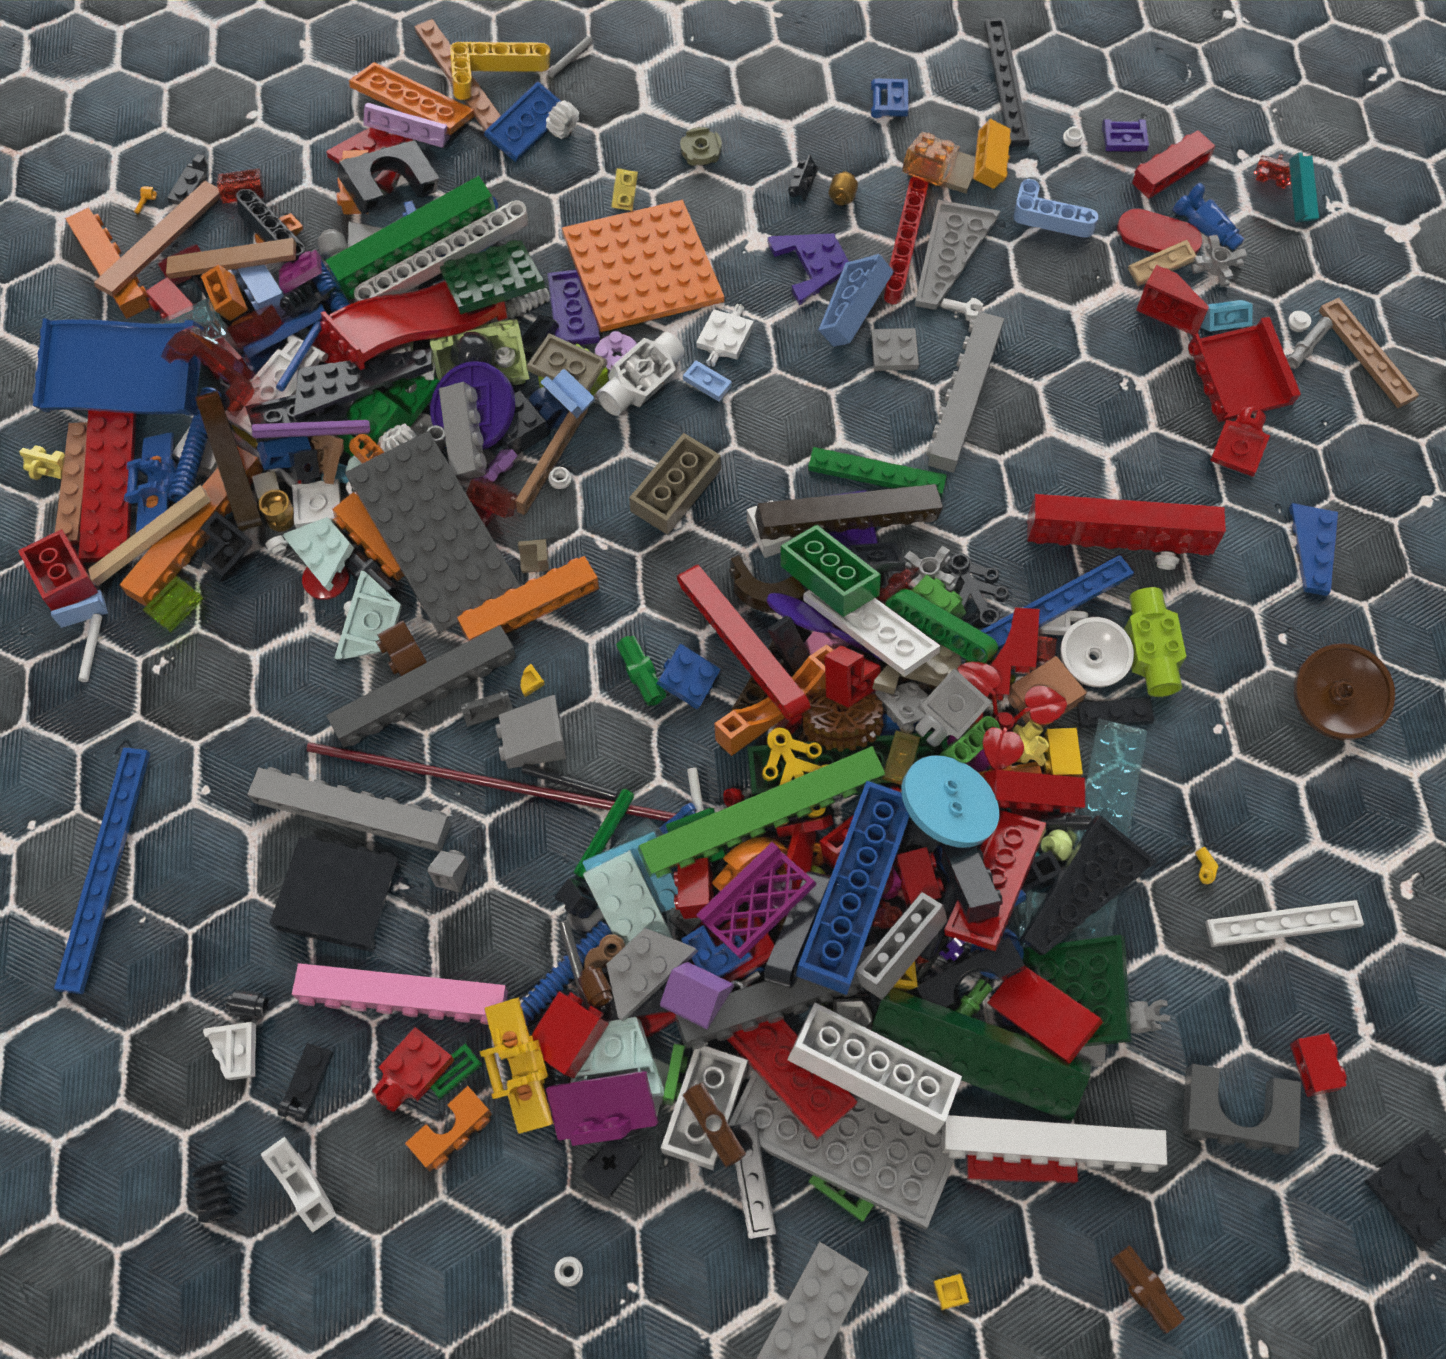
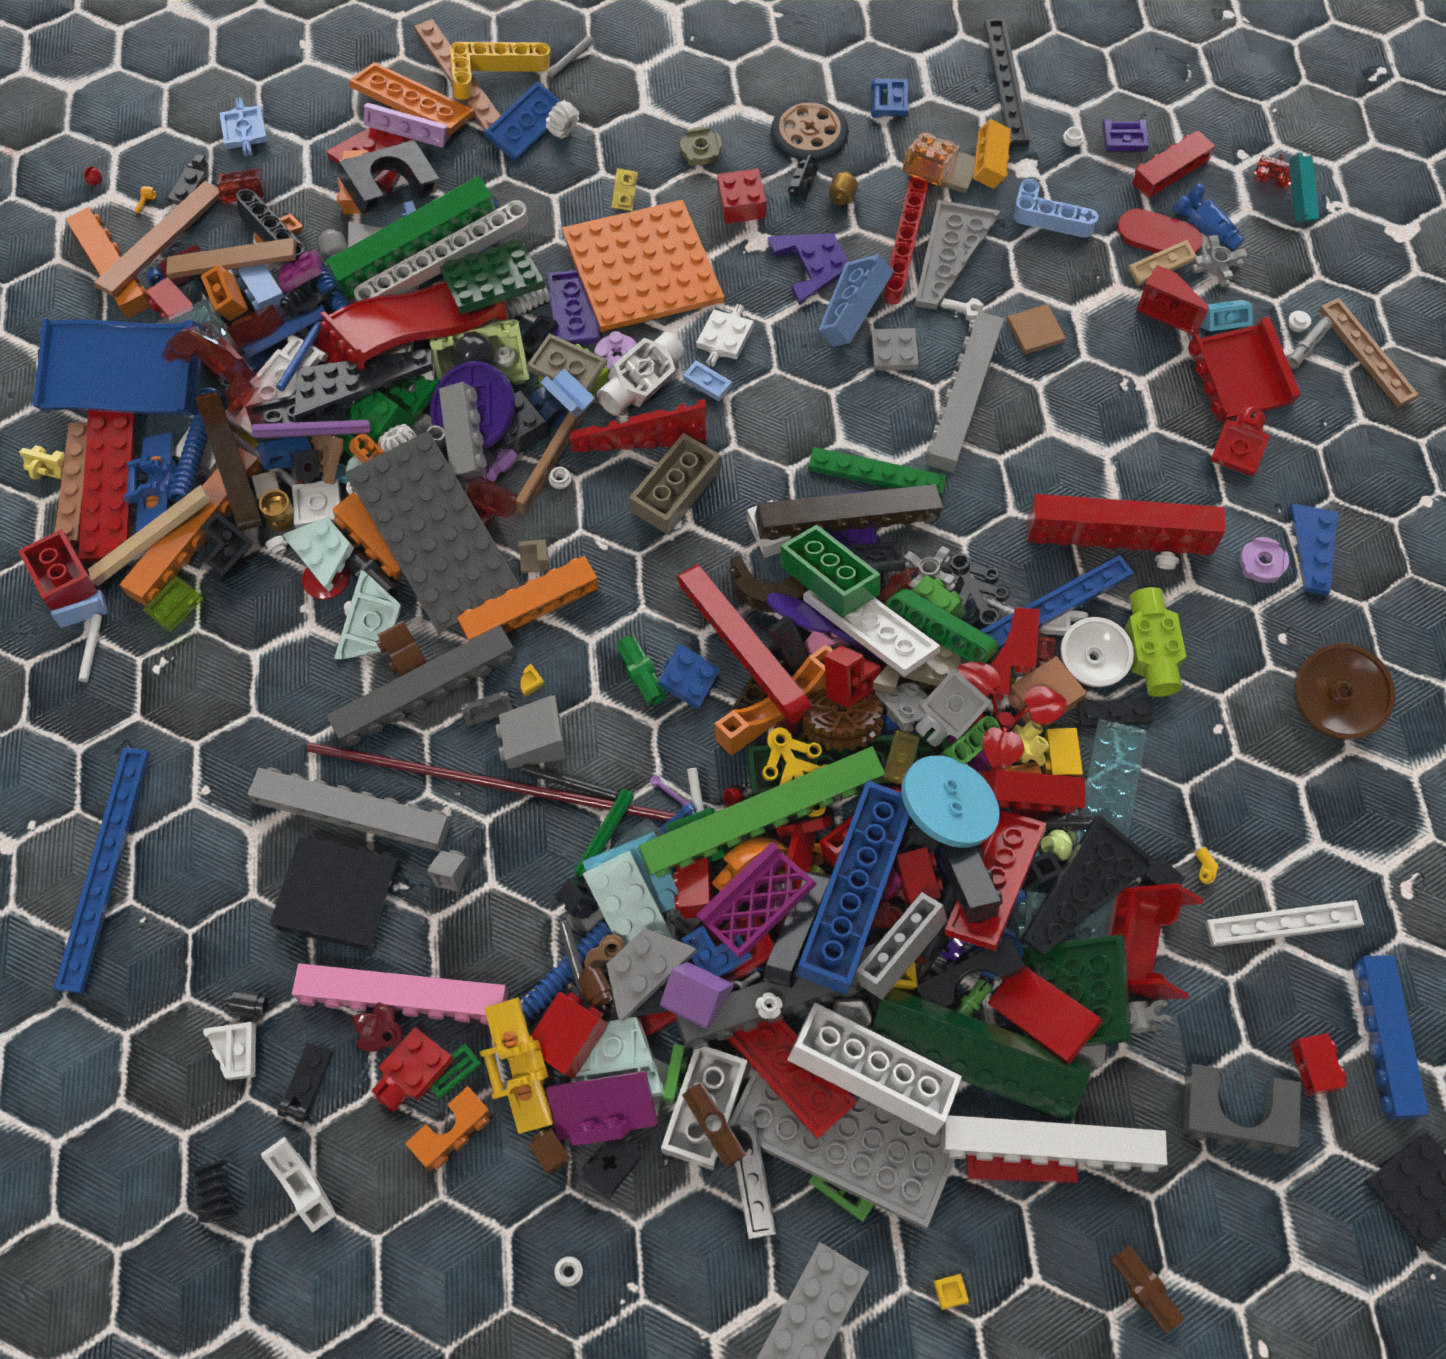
(92, 175): none -> red hinge
(151, 276): none -> blue hinge
(243, 127): none -> light blue plate
(374, 1026): none -> dark red plate
(549, 1151): none -> reddish brown brick
(644, 430): none -> red wing
(655, 781): none -> medium lavender hinge
(741, 196): none -> red brick
(764, 1011): none -> white plate
(814, 108): none -> wedge
(1036, 329): none -> medium nougat tile
(1139, 919): none -> red windscreen
(1162, 874): none -> black brick
(1261, 572): none -> lavender plate
(1390, 1038): none -> blue brick

